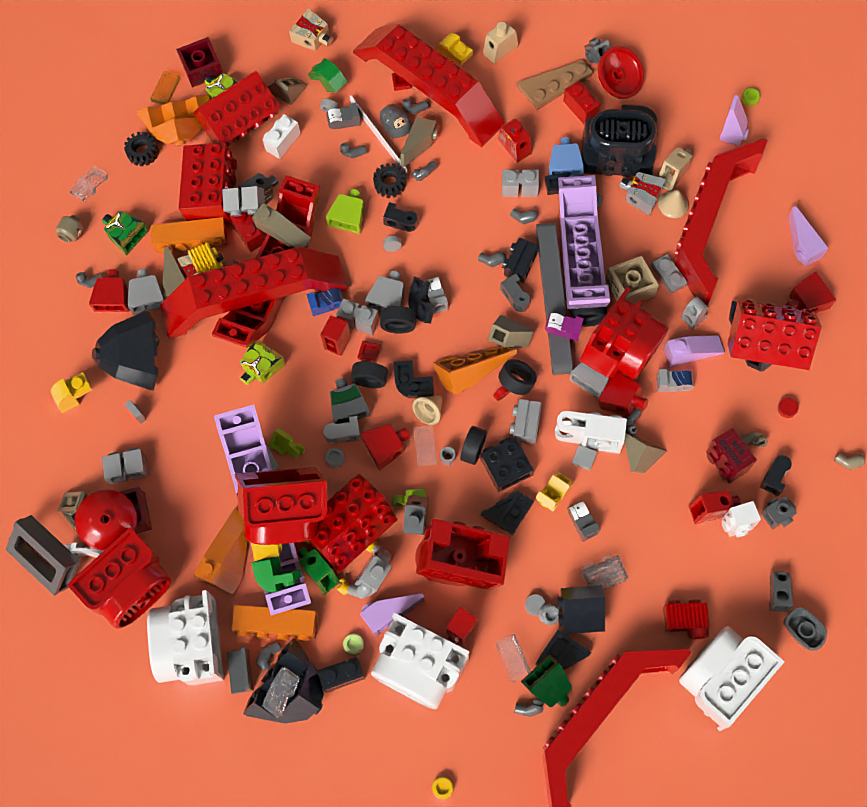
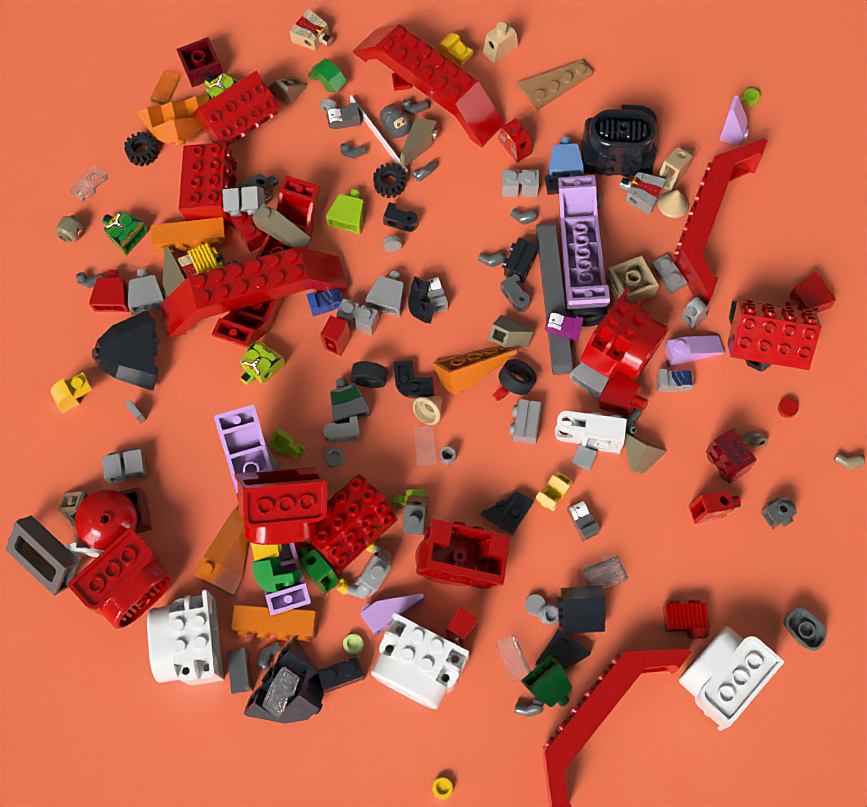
(281, 136): white brick -> none
(369, 351): red tile -> none
(384, 444): red torso -> none
(398, 319): black tyre -> none
(473, 445): black tyre -> none
(506, 464): black brick -> none
(581, 101): red brick -> none
(595, 49): dark grey brick -> none
(626, 68): red dish -> none
(741, 519): white brick -> none
(773, 478): black leg -> none
(780, 592): dark grey leg -> none
(806, 241): lavender slope -> none

